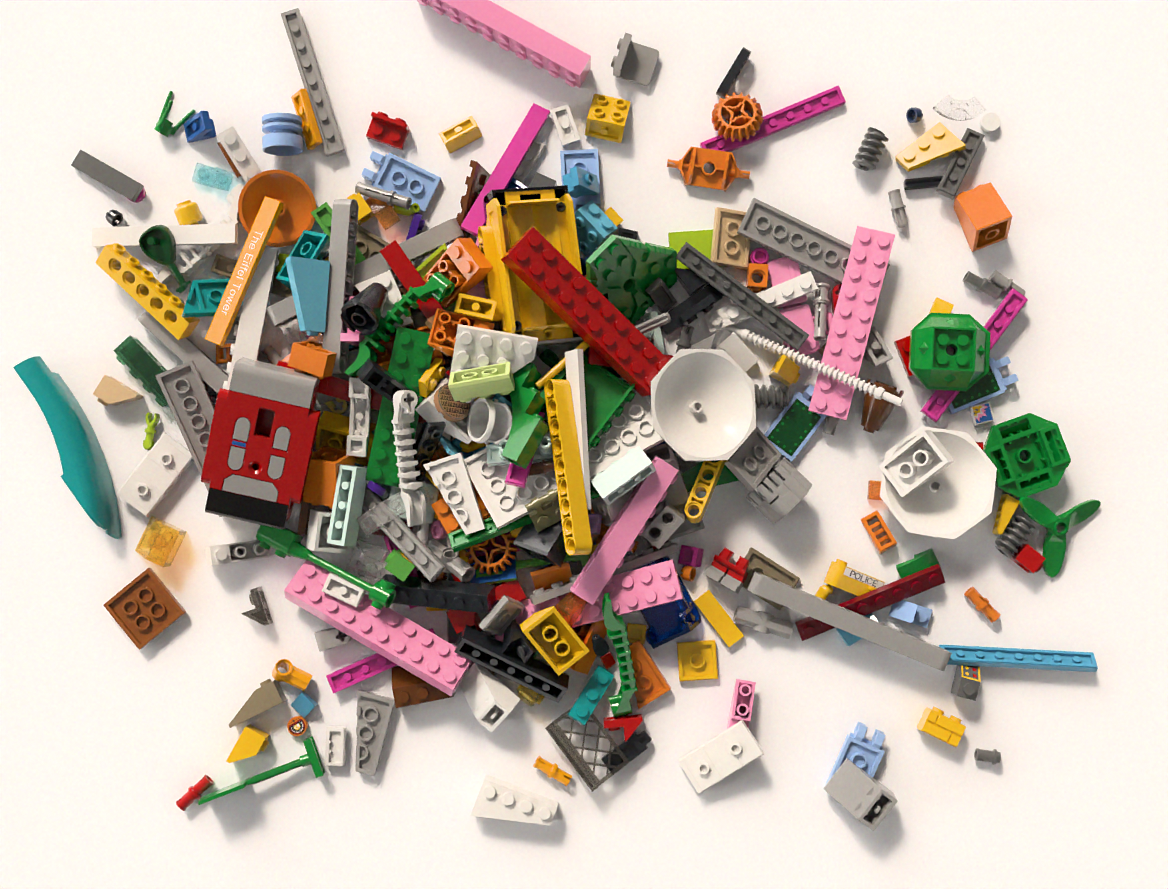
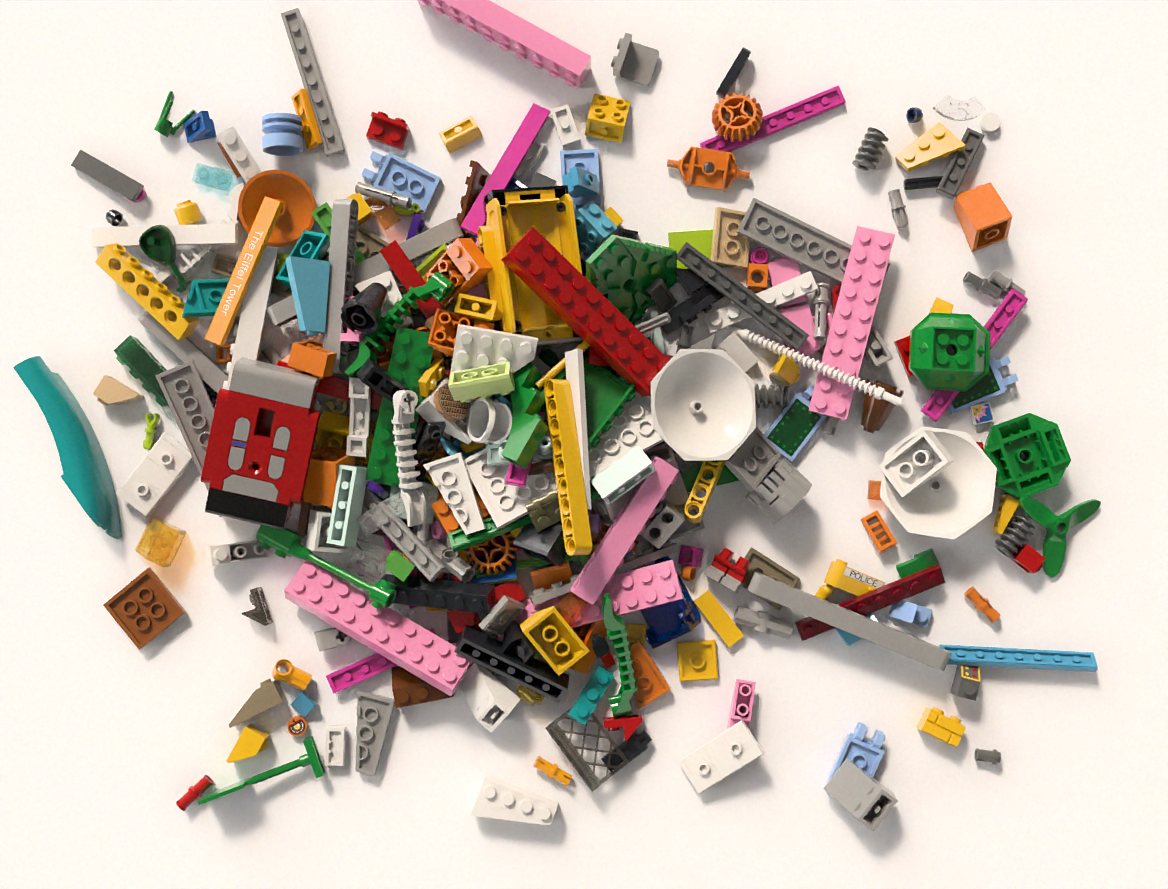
(343, 590): white slope -> none

